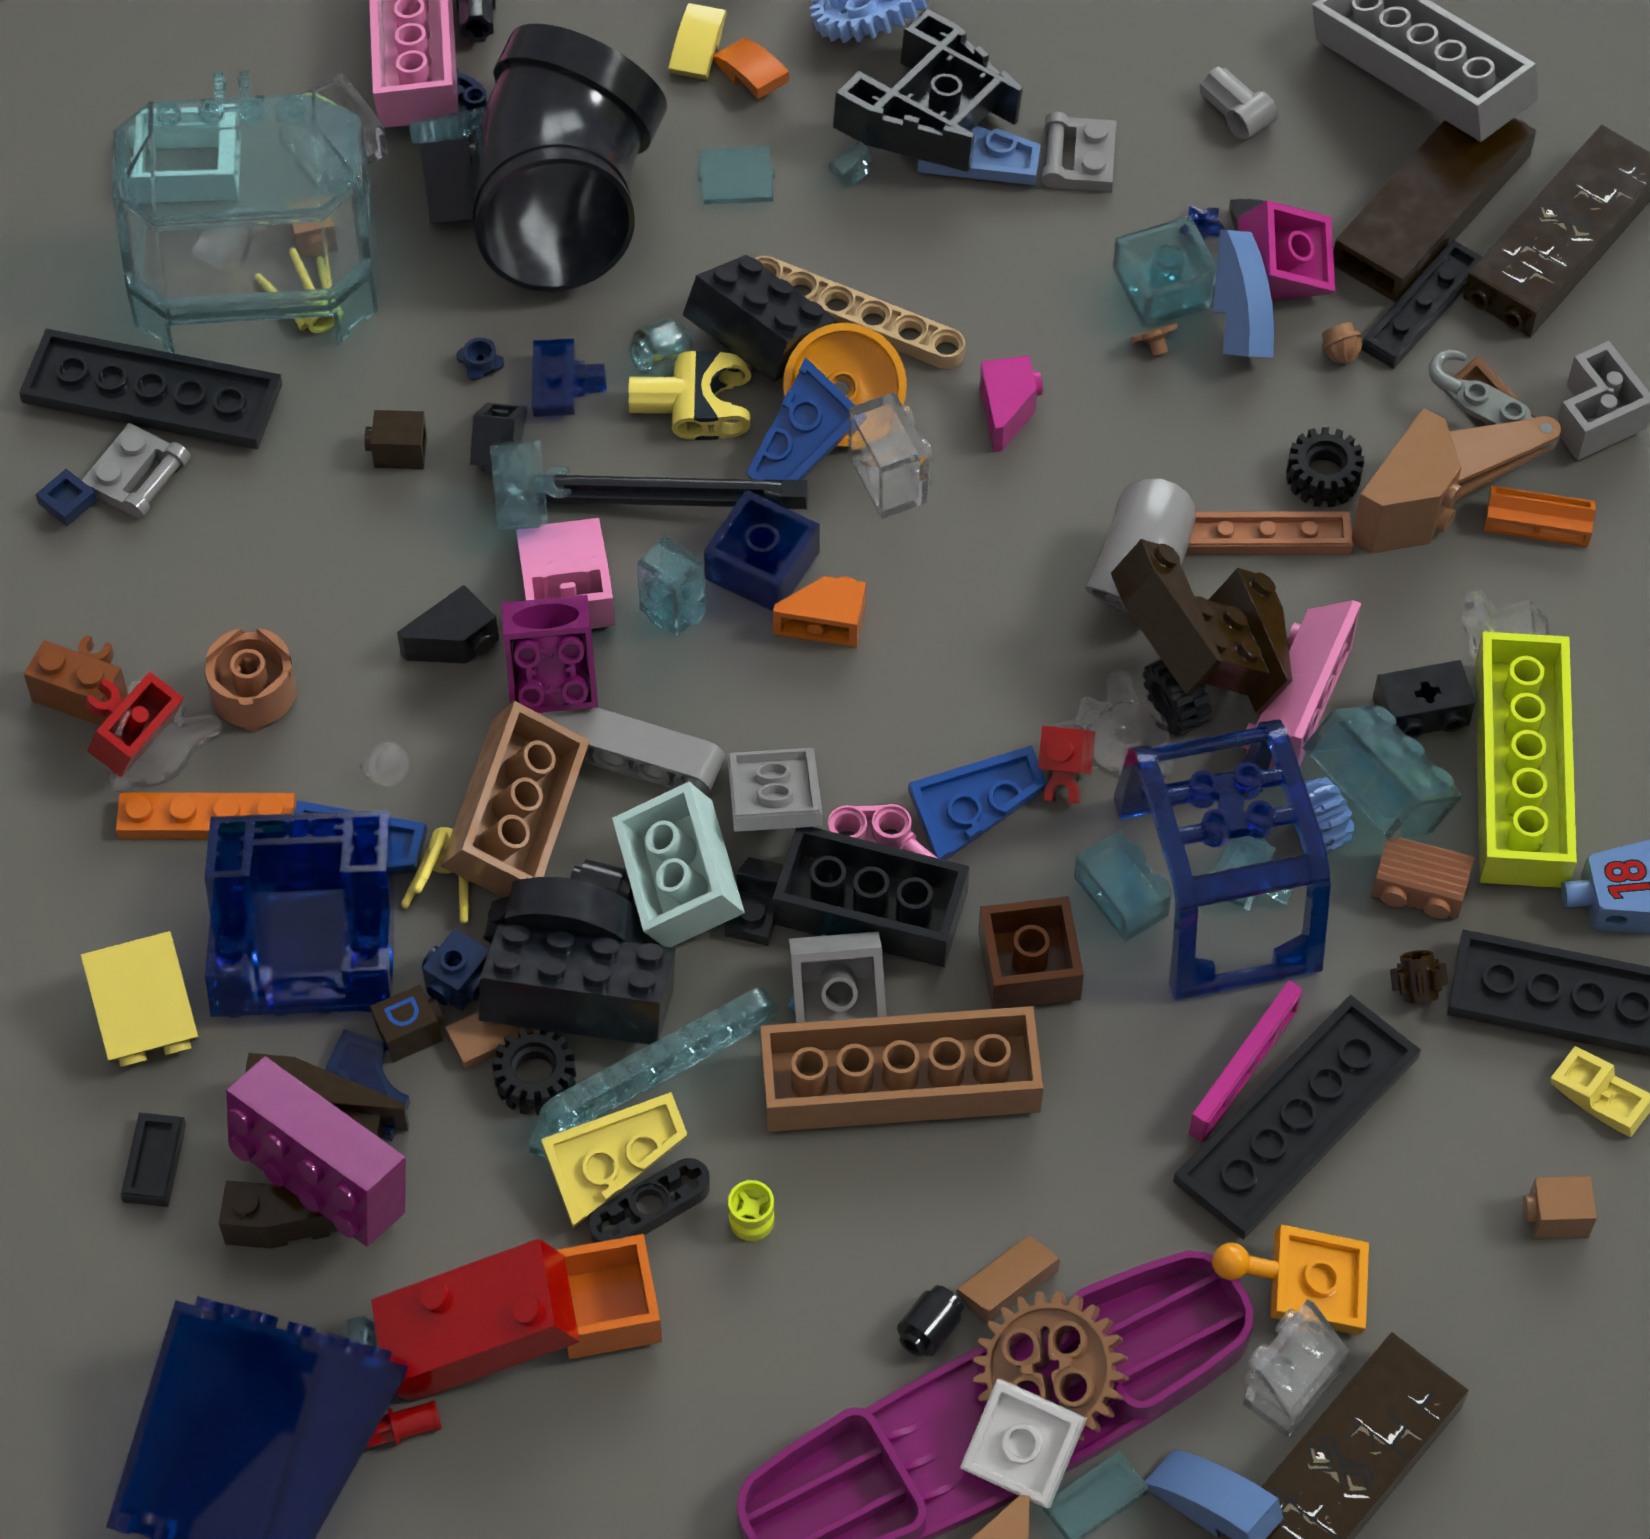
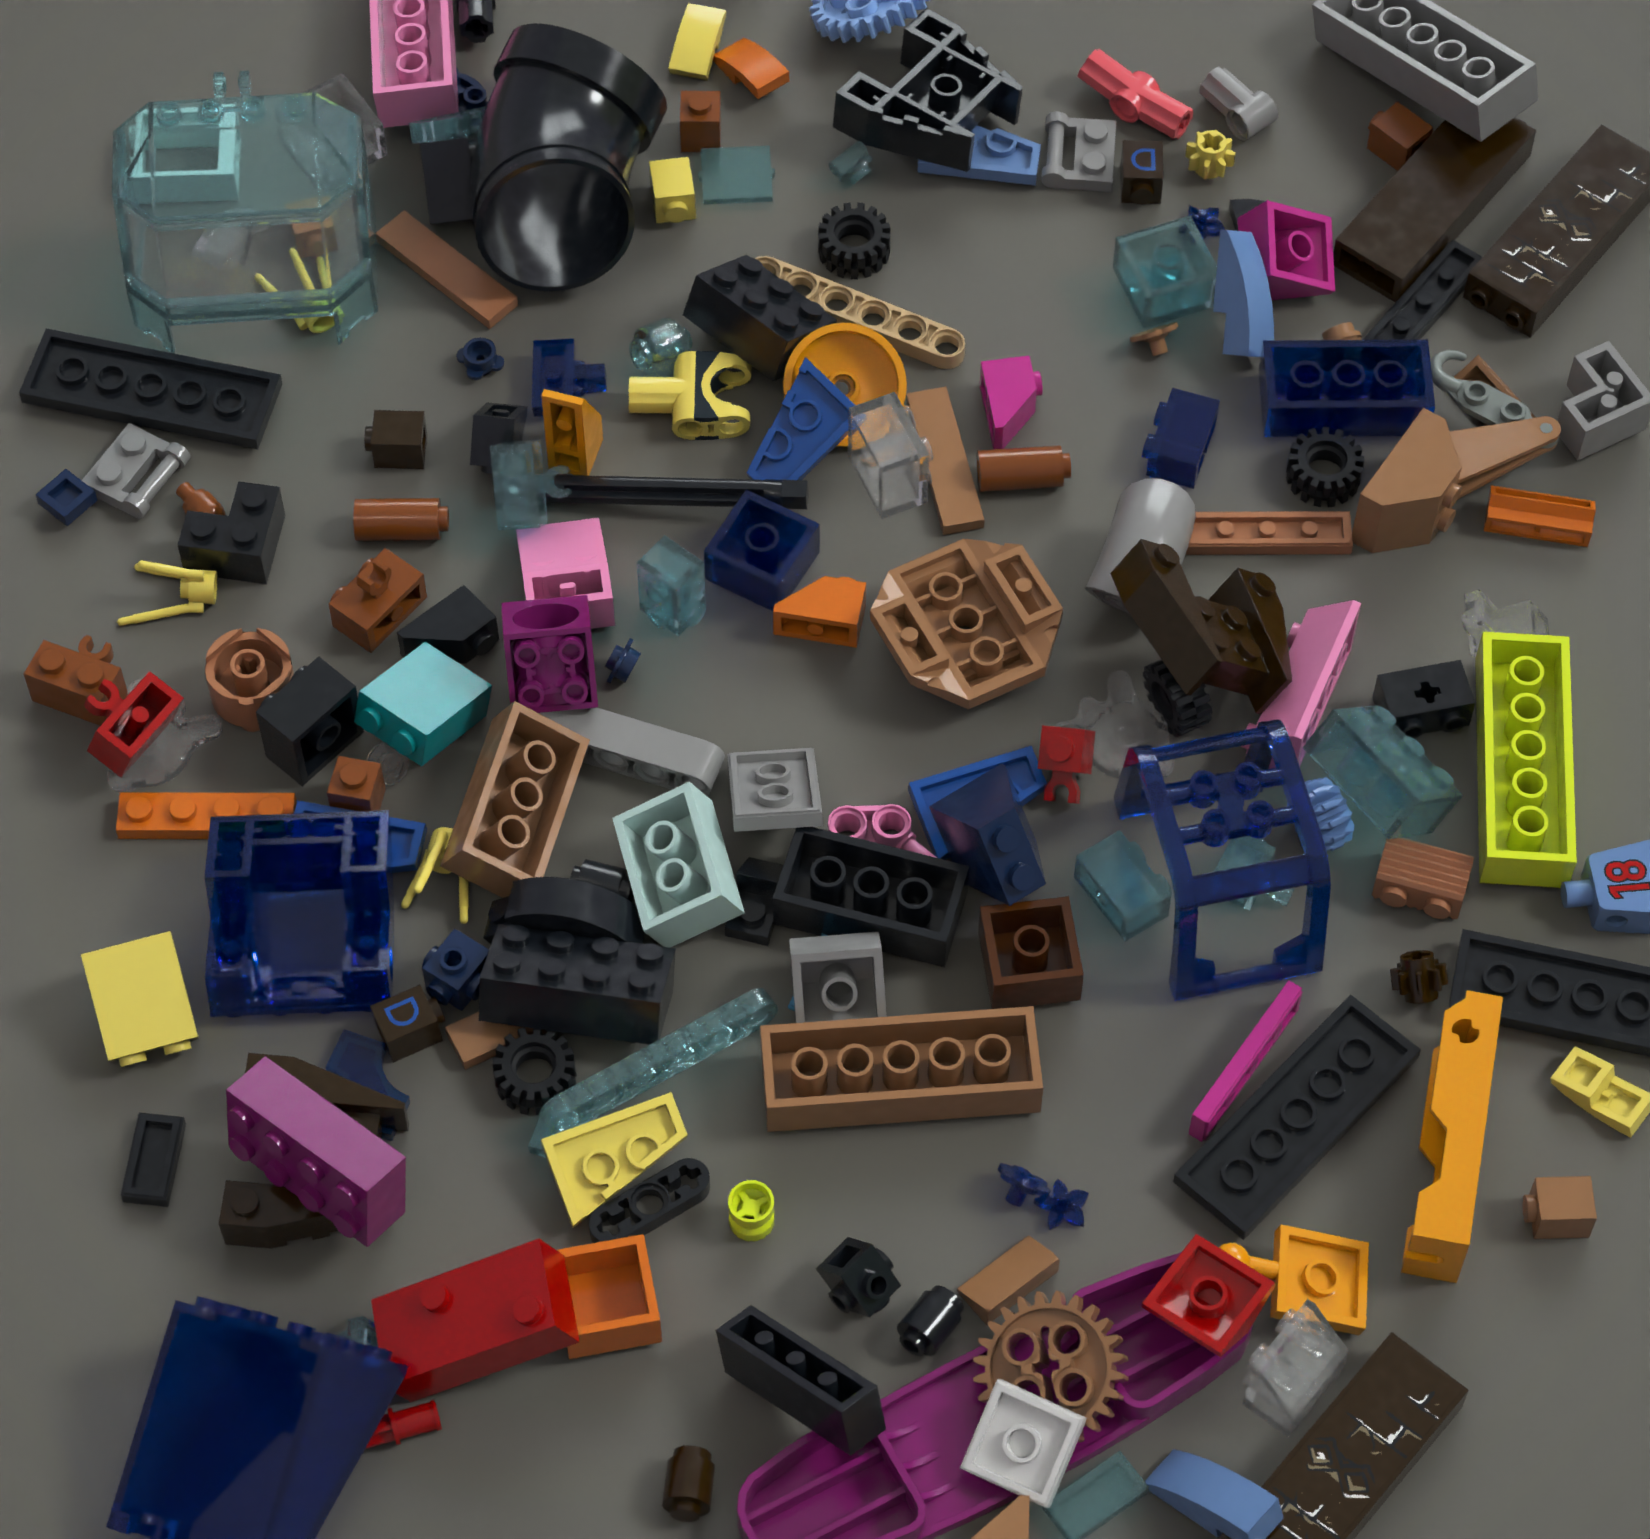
(195, 585): none -> light yellow plant
(198, 500): none -> dark orange cylinder
(236, 544): none -> black brick
(309, 720): none -> black brick
(356, 785): none -> dark orange brick
(377, 599): none -> dark orange brick
(399, 519): none -> dark orange brick
(422, 703): none -> brick
(447, 269): none -> nougat tile
(571, 432): none -> light orange slope
(622, 662): none -> dark blue plate
(672, 190): none -> light yellow brick
(688, 1483): none -> dark brown brick
(700, 120): none -> dark orange brick
(801, 1380): none -> black brick
(854, 223): none -> black tyre
(859, 1277): none -> black brick
(950, 472): none -> medium nougat tile
(977, 587): none -> medium nougat piece
(991, 834): none -> dark blue slope
(1022, 468): none -> dark orange brick
(1022, 1183): none -> clear blue plant
(1063, 1205): none -> clear blue plant
(1135, 95): none -> coral piece
(1141, 172): none -> dark brown brick
(1182, 436): none -> clear blue piece
(1209, 1296): none -> red slope
(1210, 154): none -> light yellow gear
(1344, 386): none -> clear blue brick
(1397, 134): none -> dark orange brick
(1454, 1137): none -> light orange piece

